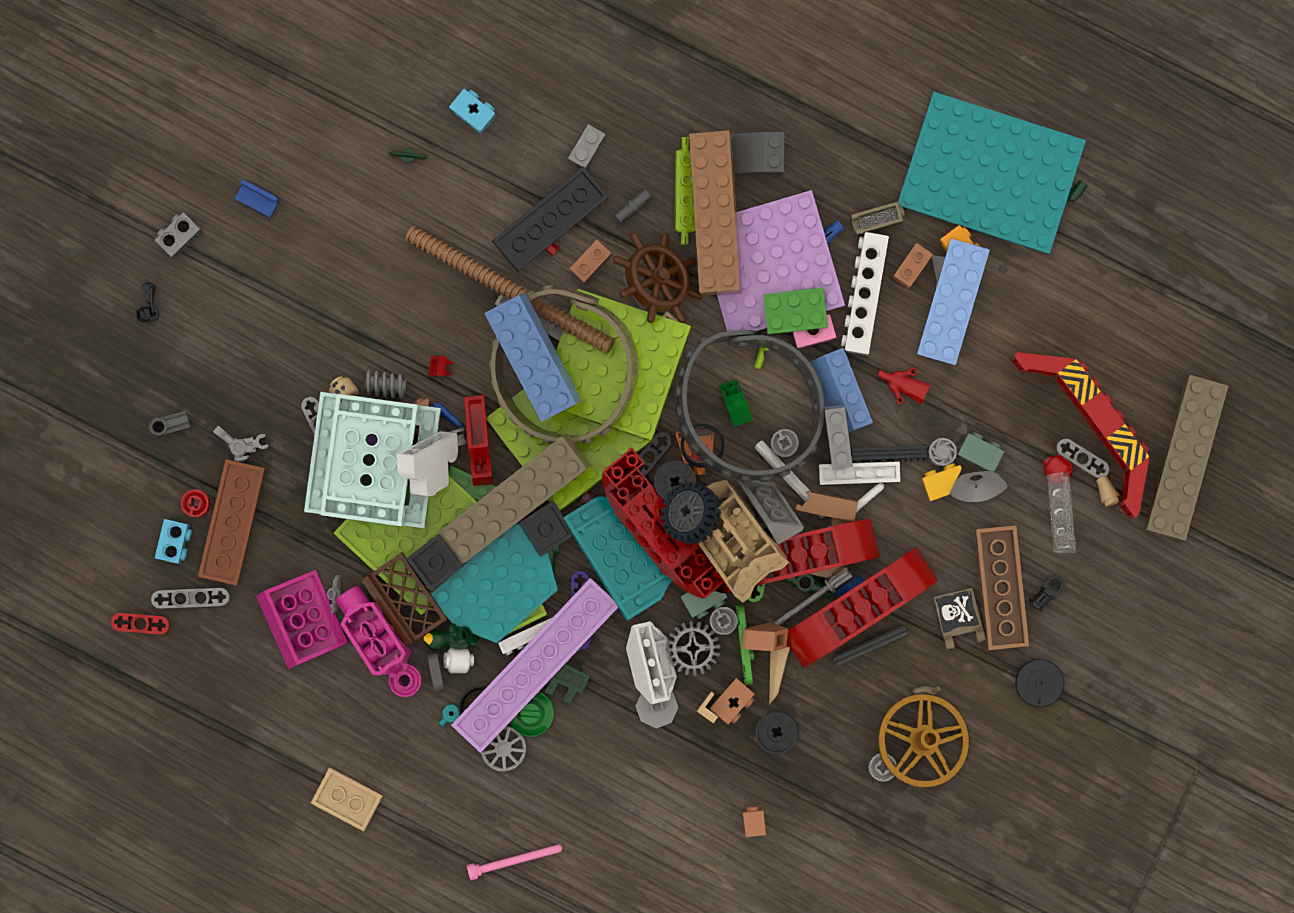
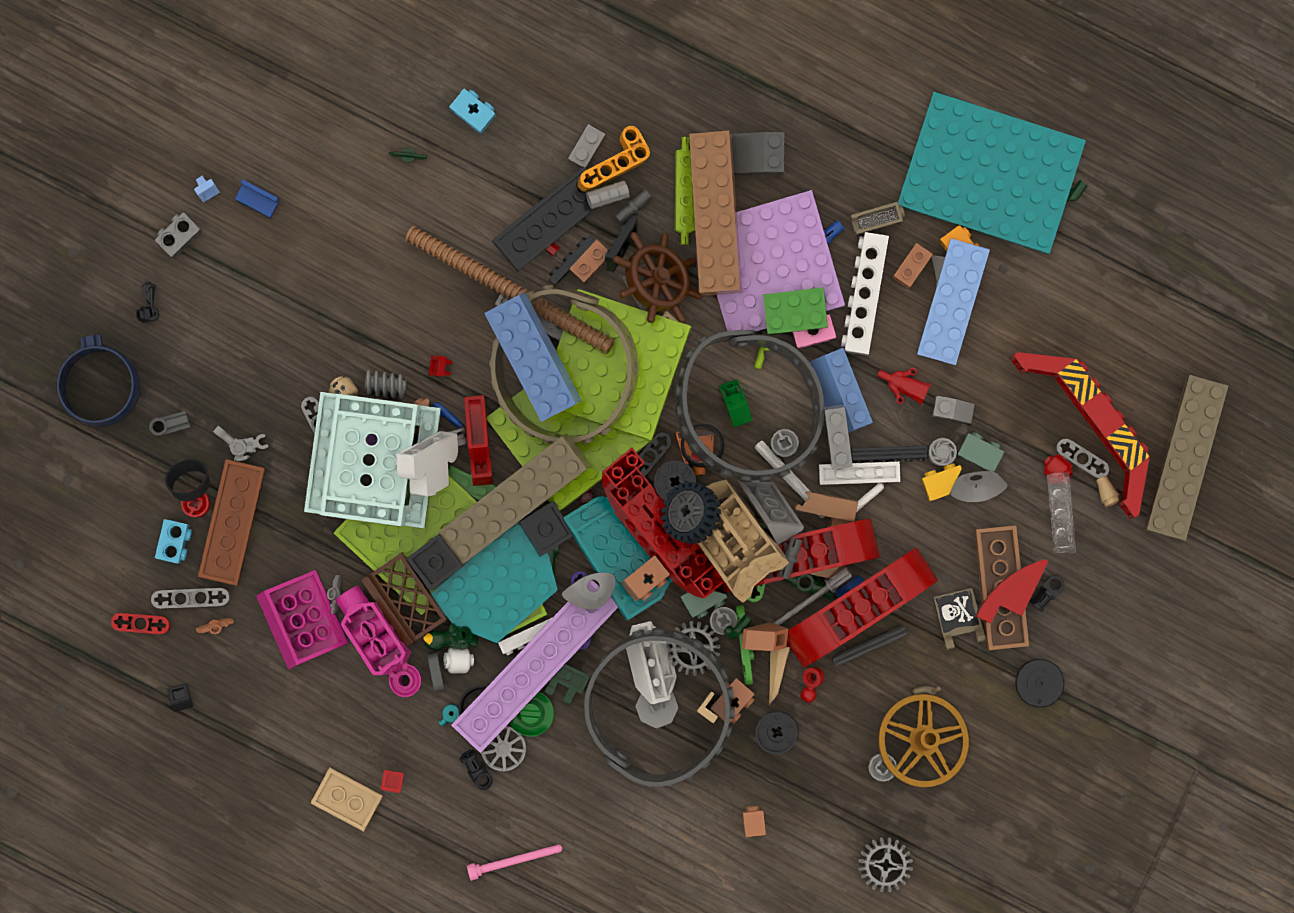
(90, 345): none -> dark blue cylinder
(180, 697): none -> black slope
(181, 468): none -> black tyre
(206, 189): none -> light blue tile
(215, 626): none -> nougat piece
(392, 781): none -> red tile
(476, 769): none -> black connector
(558, 274): none -> black plate
(582, 597): none -> light grey piece
(607, 194): none -> light grey axle
(612, 163): none -> light orange beam
(617, 758): none -> dark grey piece
(621, 243): none -> black plate
(654, 571): none -> nougat brick
(734, 632): none -> dark green arm
(790, 554): none -> dark grey pin
(808, 693): none -> red plate
(884, 873): none -> light grey gear
(952, 409): none -> light grey slope
(1012, 592): none -> red slope

